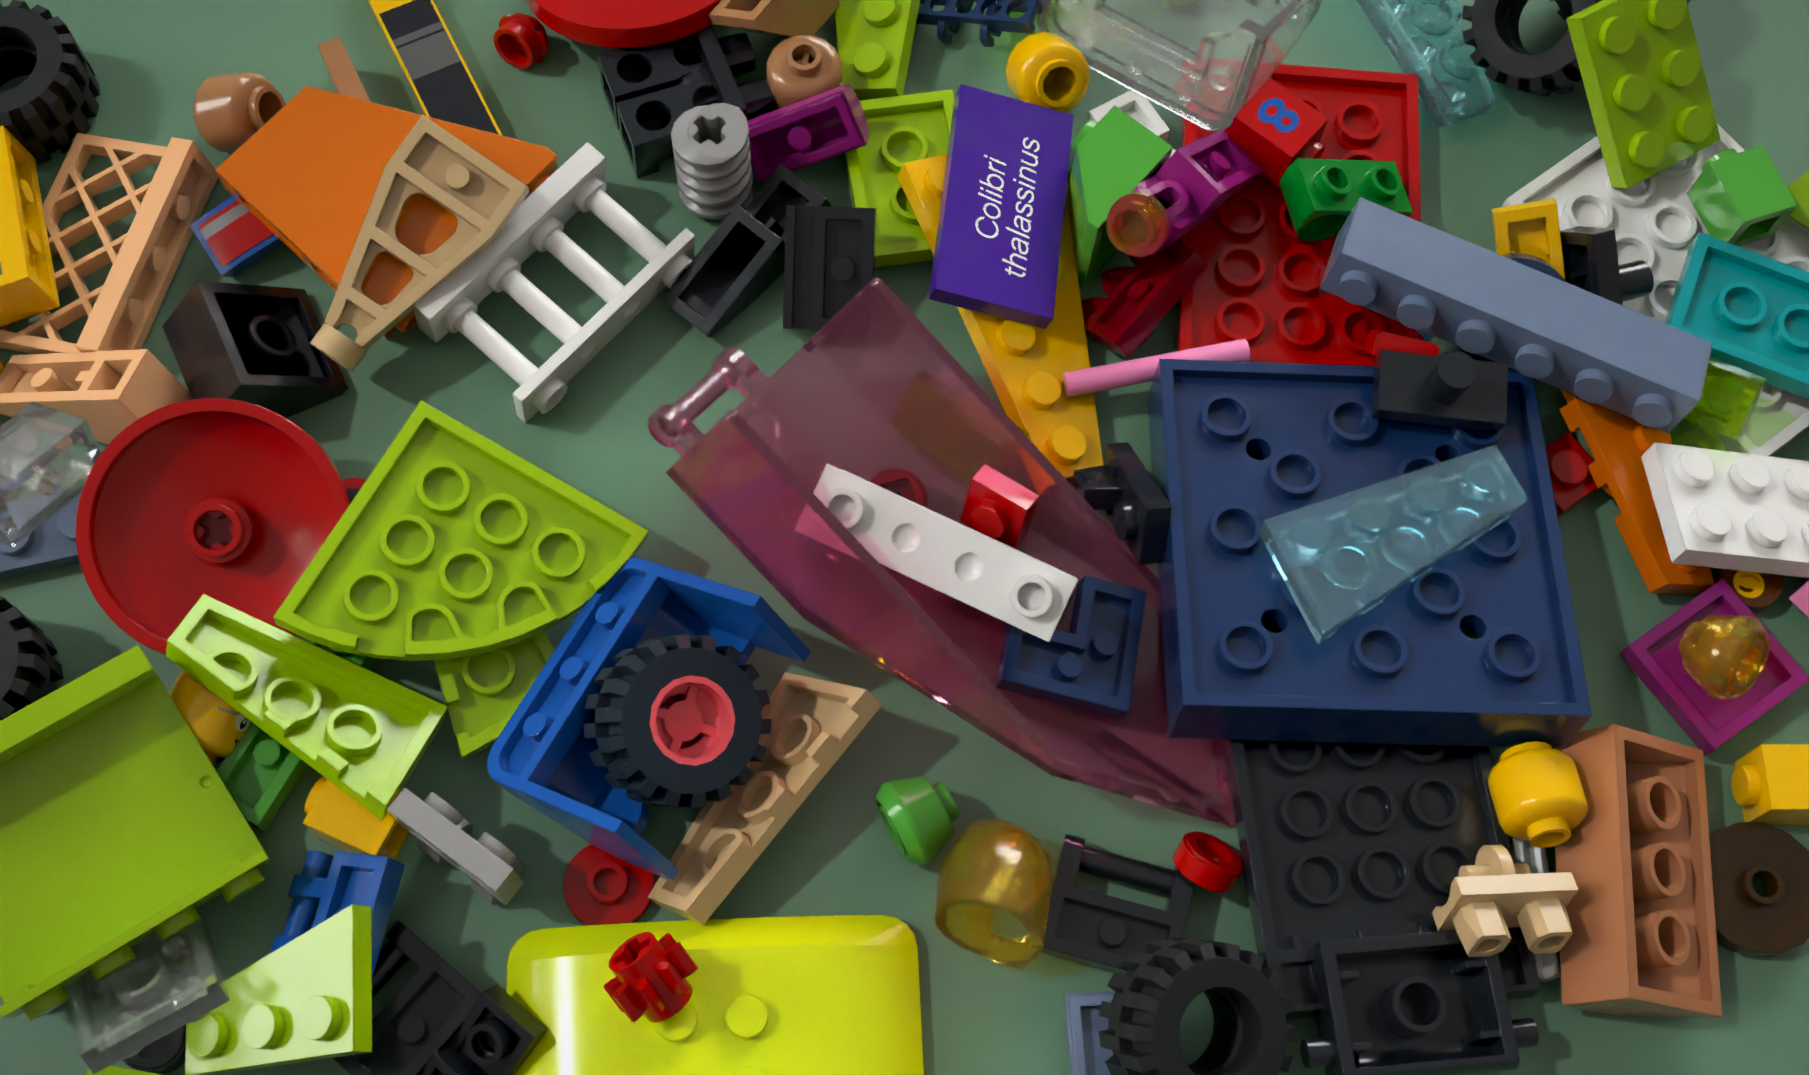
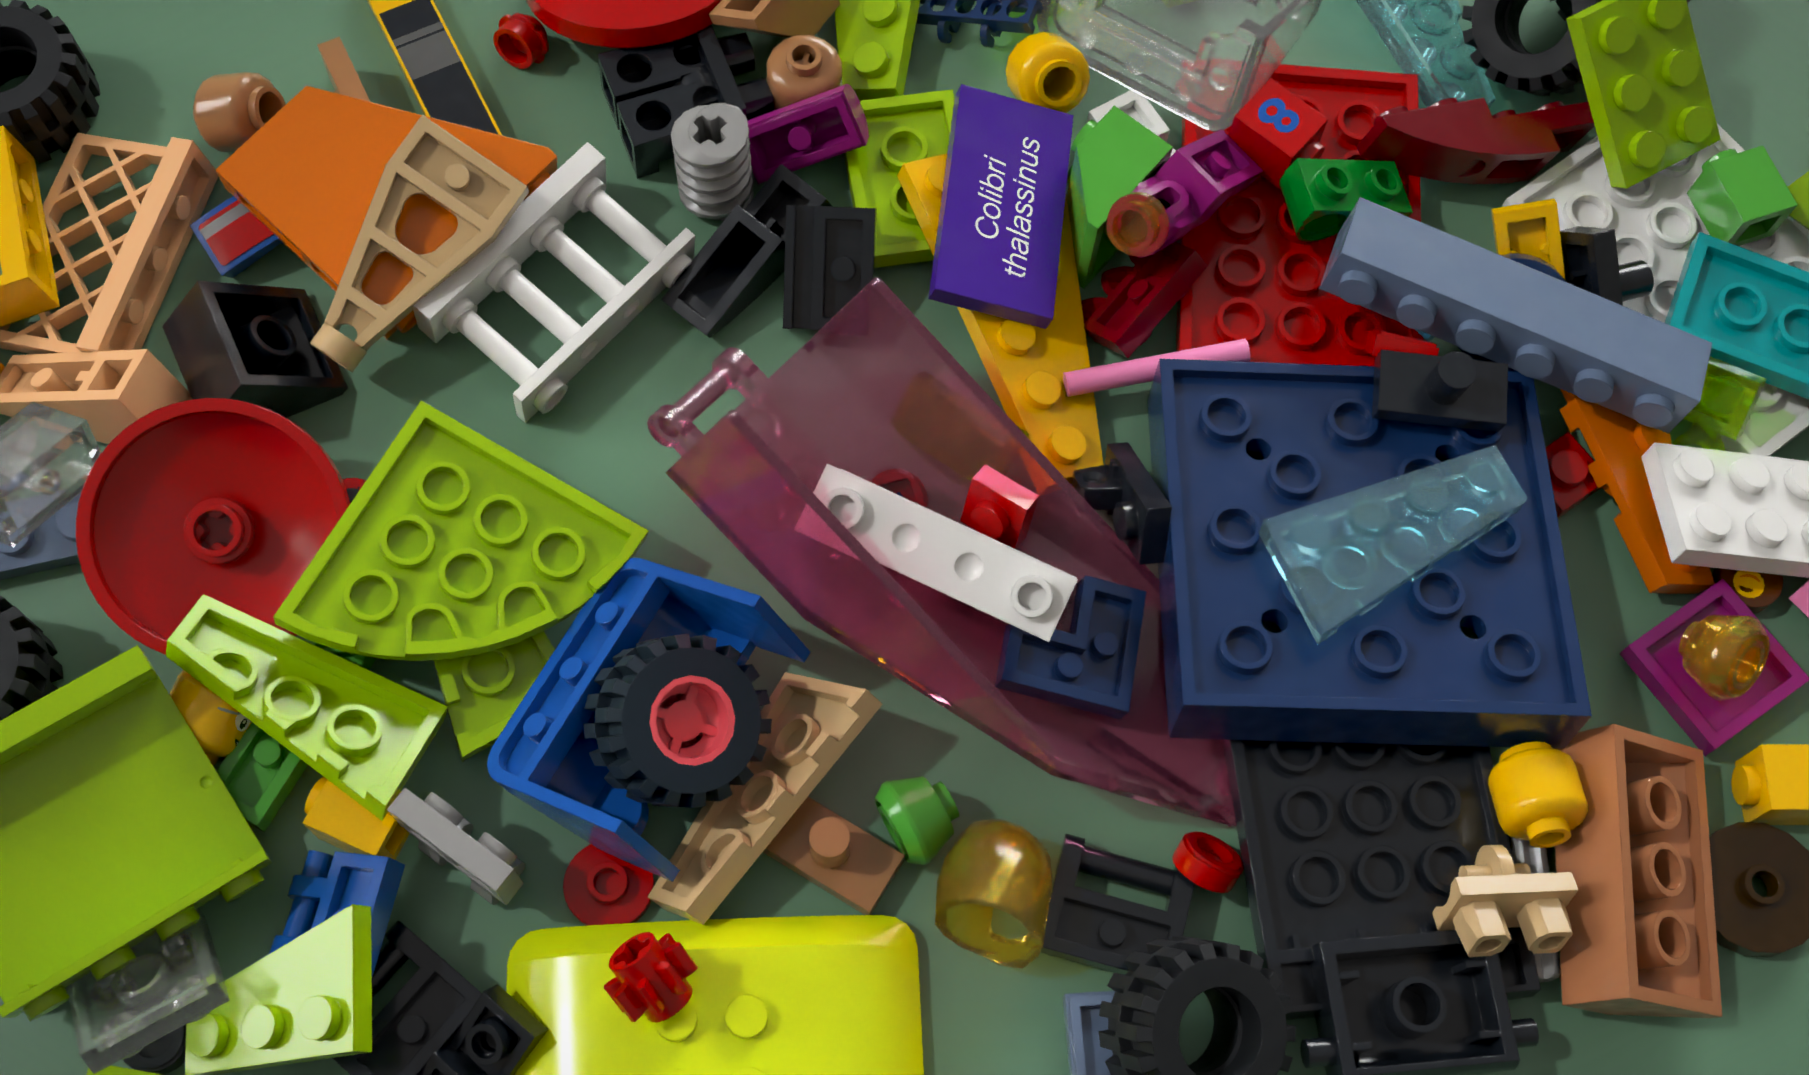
(836, 856): none -> medium nougat tile
(1470, 144): none -> dark red slope

